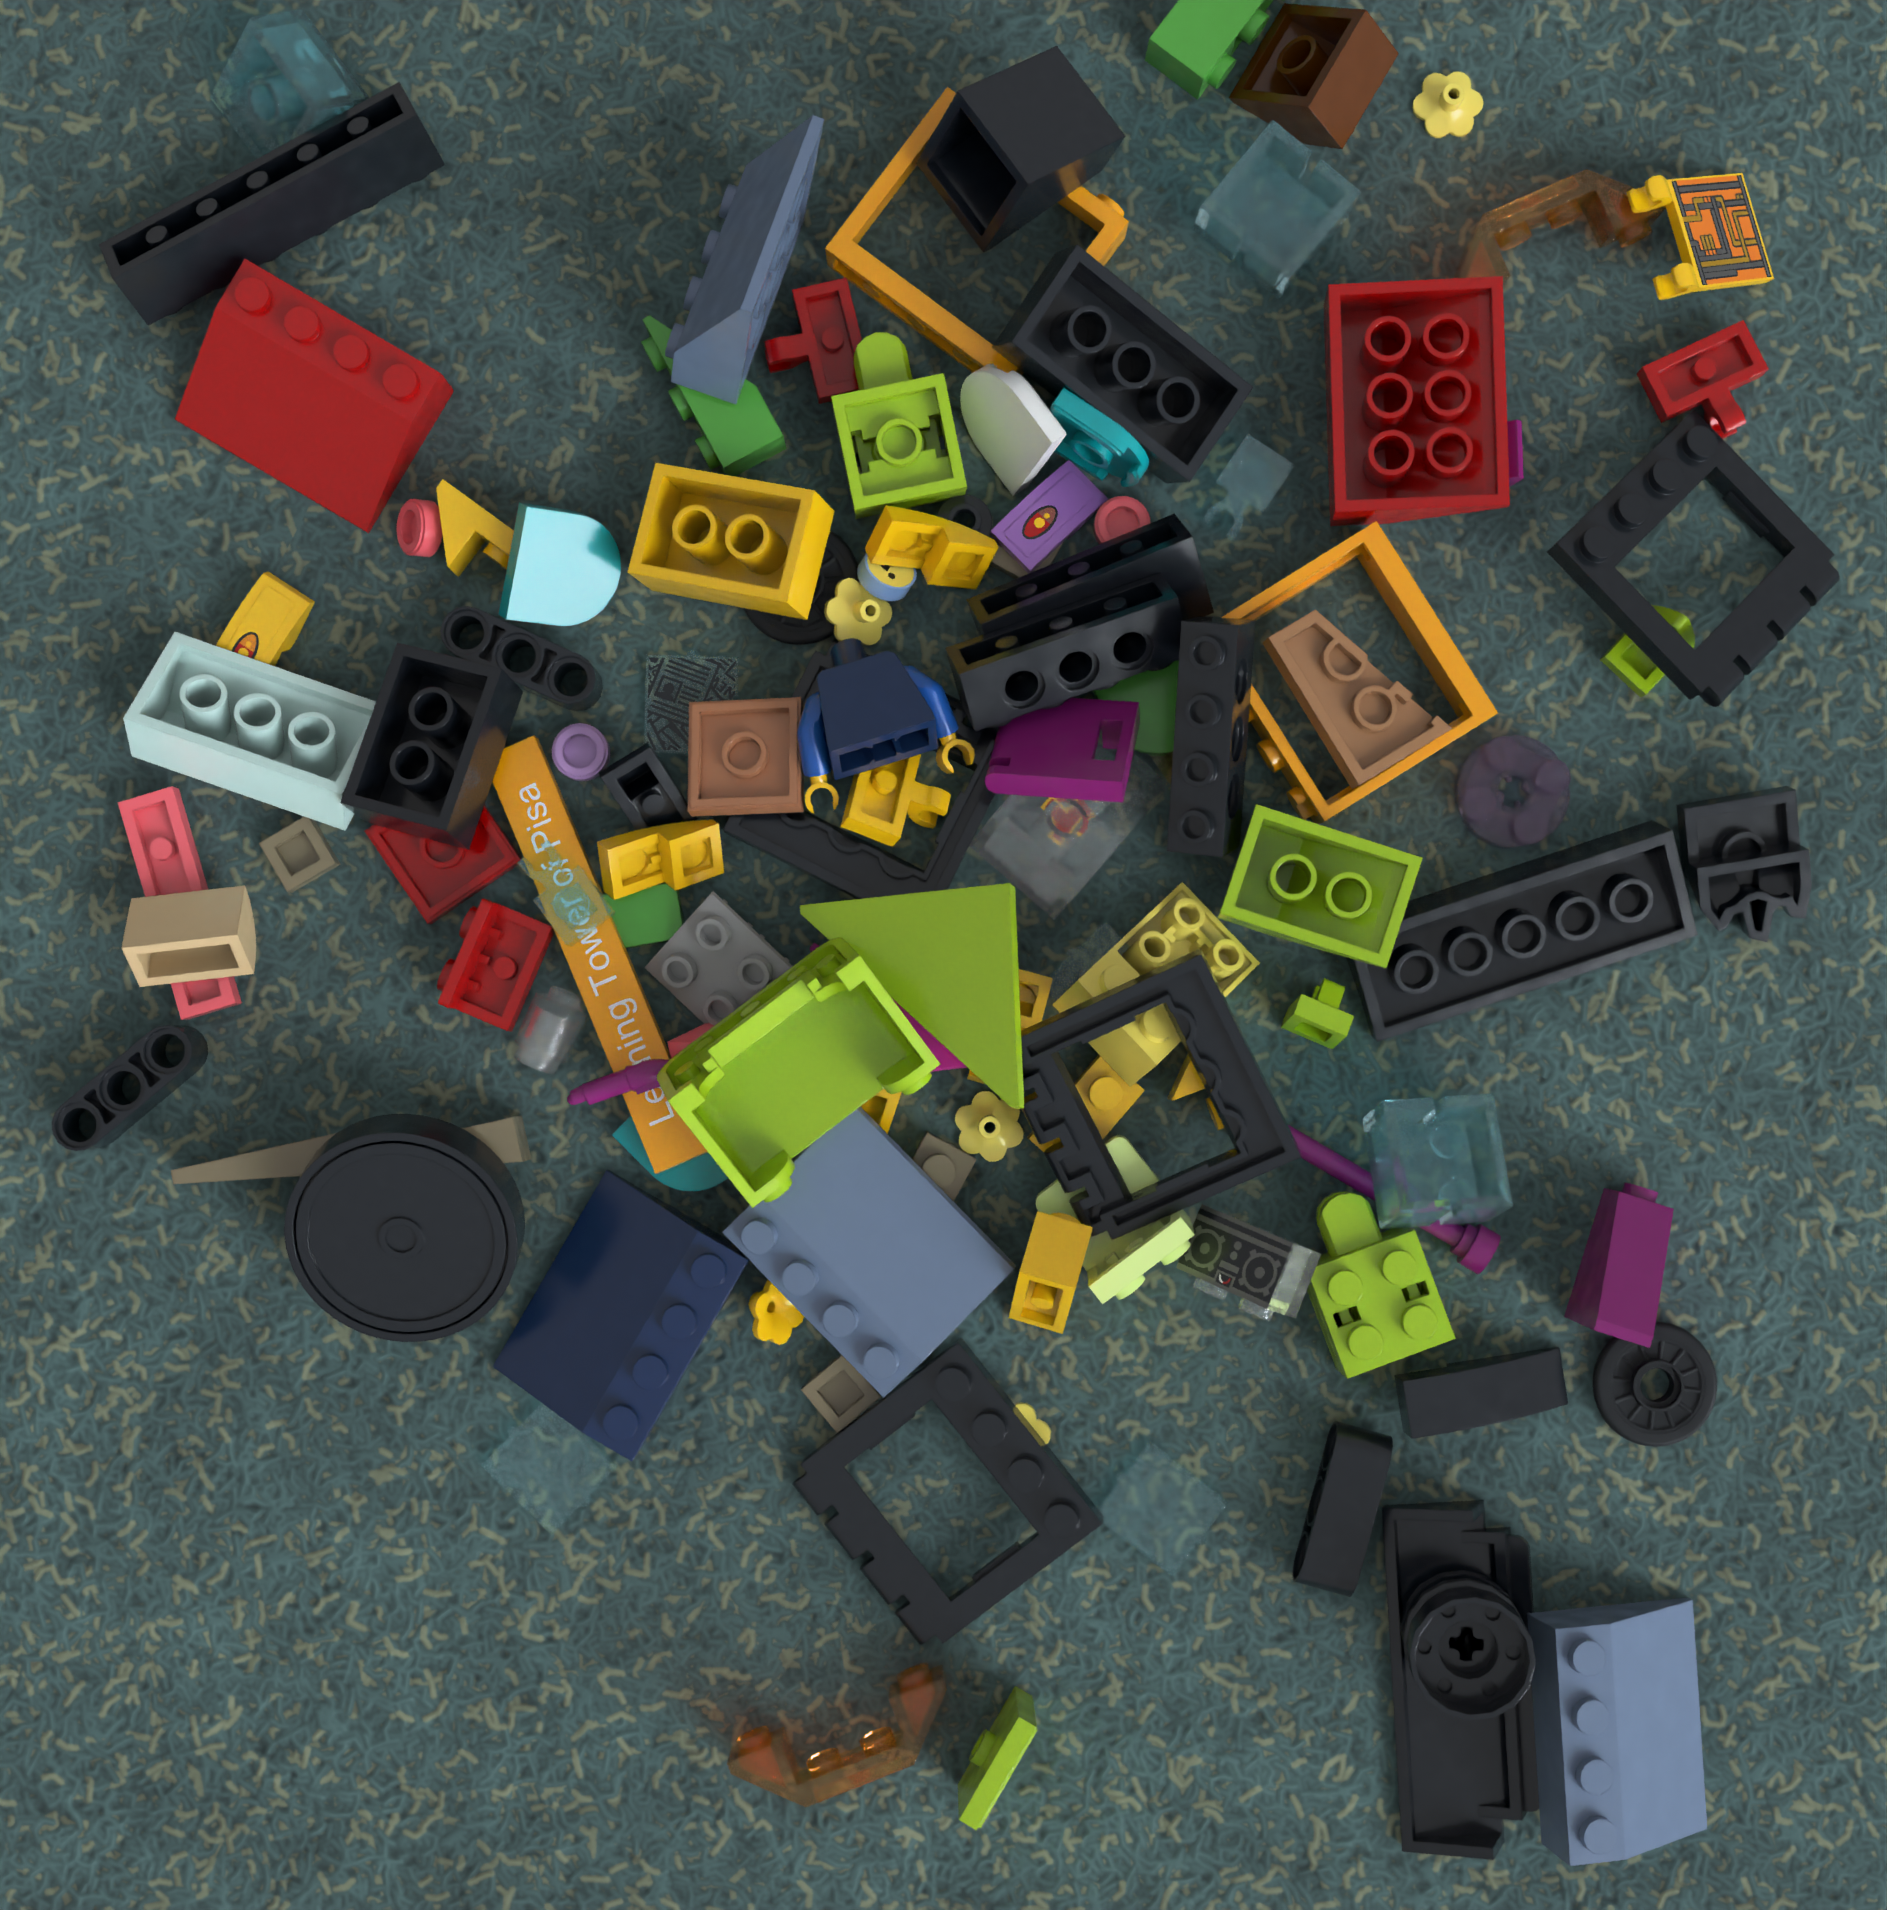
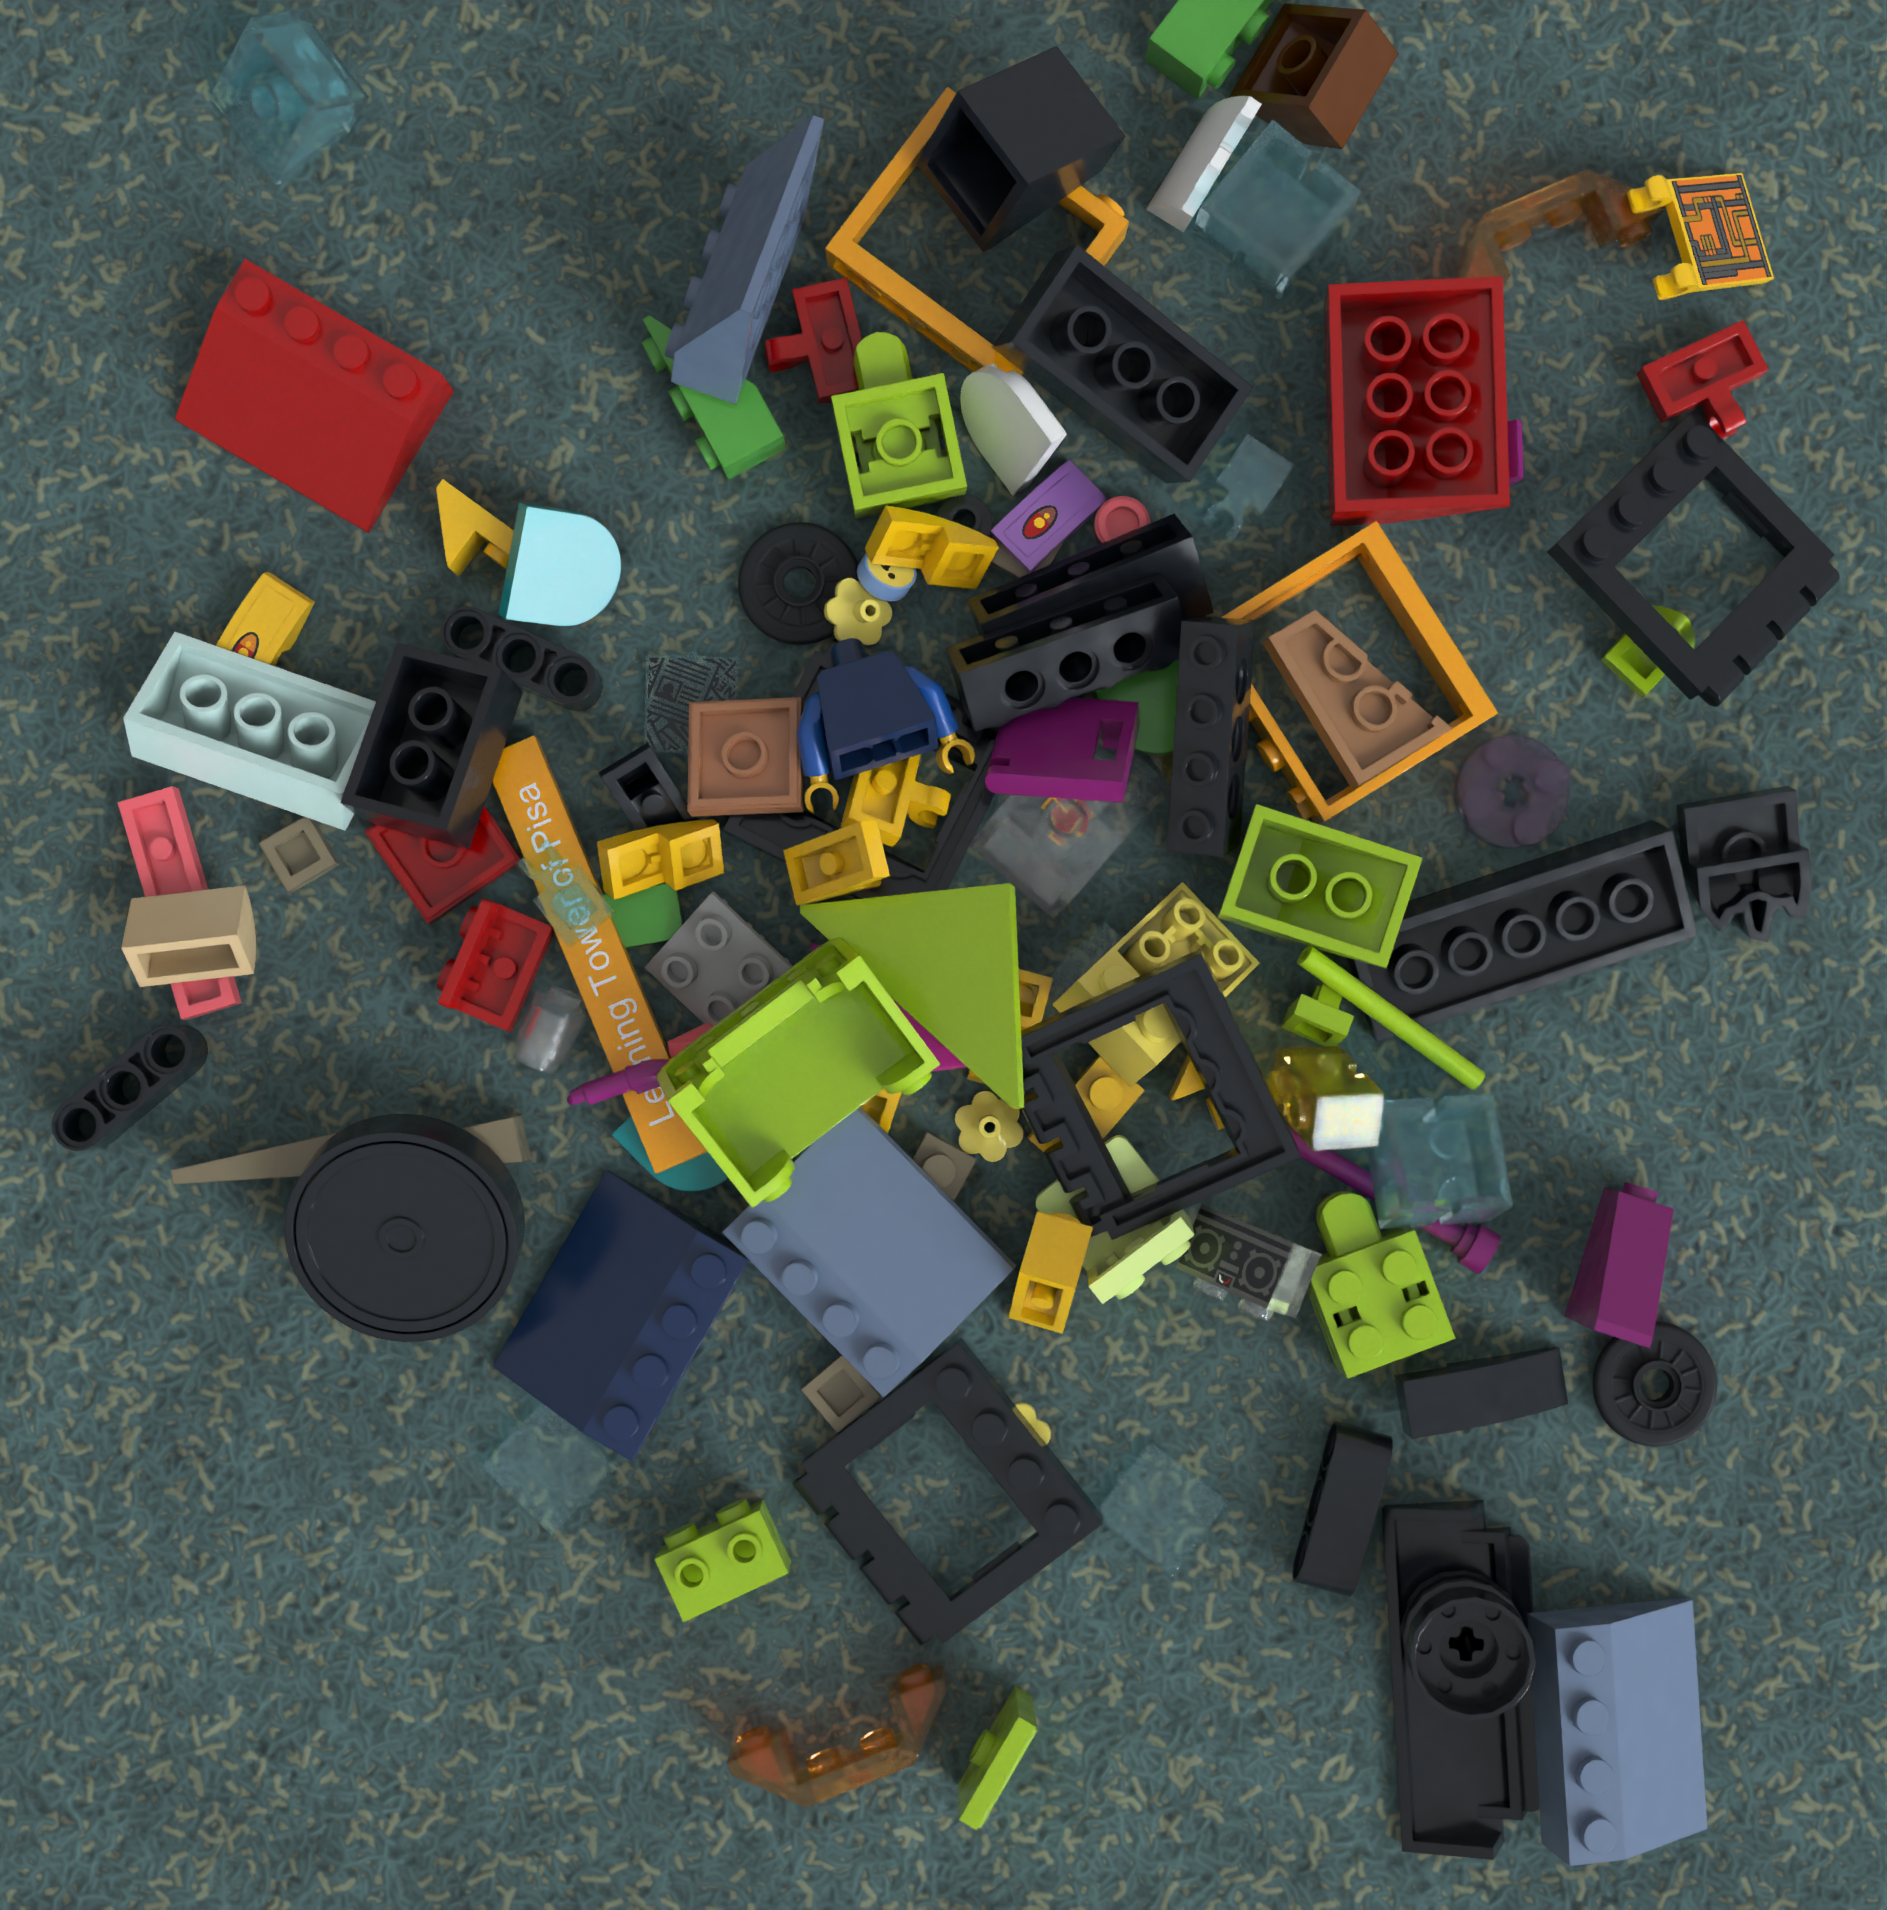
(271, 204): black brick -> none
(419, 528): coral tile -> none
(580, 752): lavender tile -> none
(722, 1558): none -> lime brick
(731, 540): yellow brick -> none
(773, 1315): yellow plant -> none
(837, 863): none -> yellow slope
(1097, 441): teal tile -> none
(1202, 160): none -> white slope
(1326, 1098): none -> clear yellow brick
(1390, 1017): none -> lime piece
(1442, 113): light yellow plant -> none

